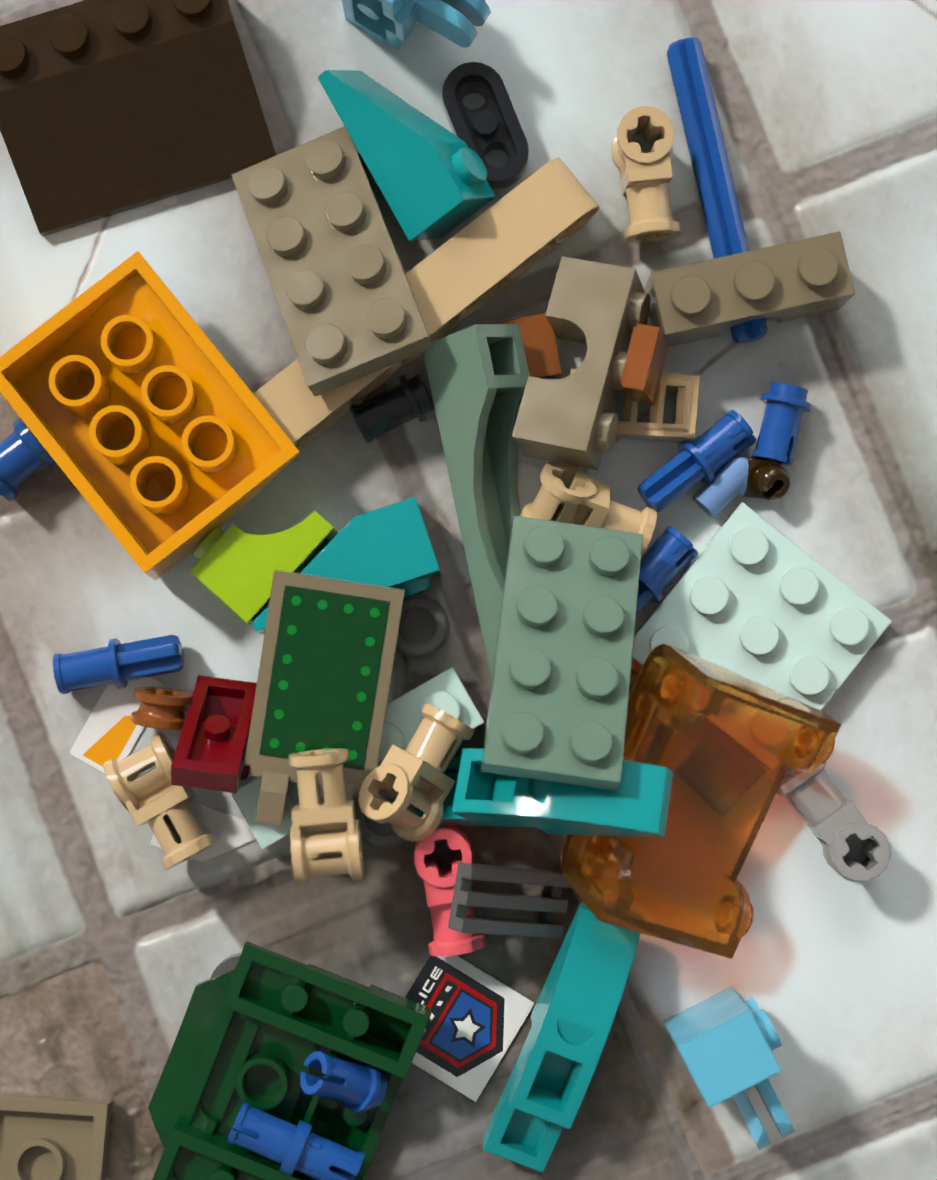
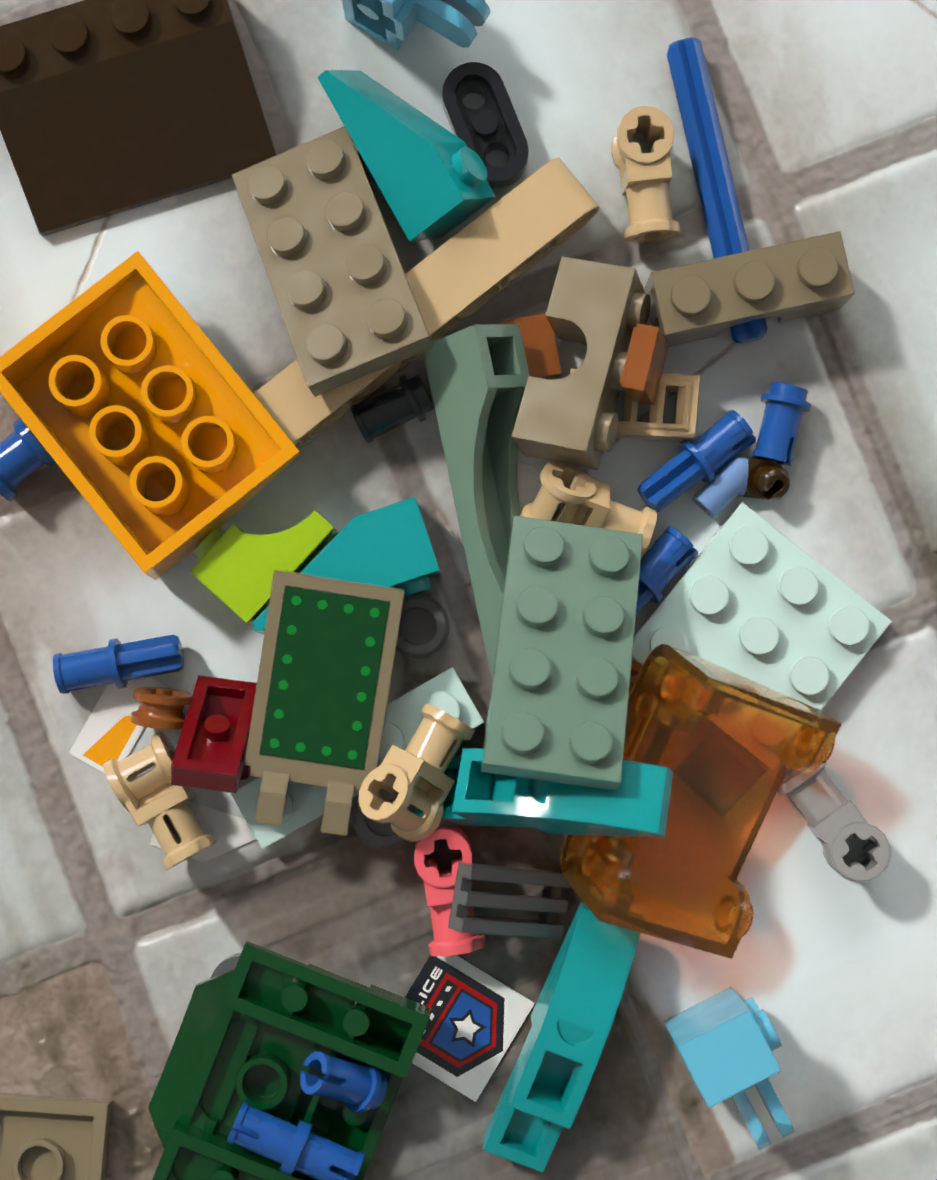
(325, 830): tan connector -> none

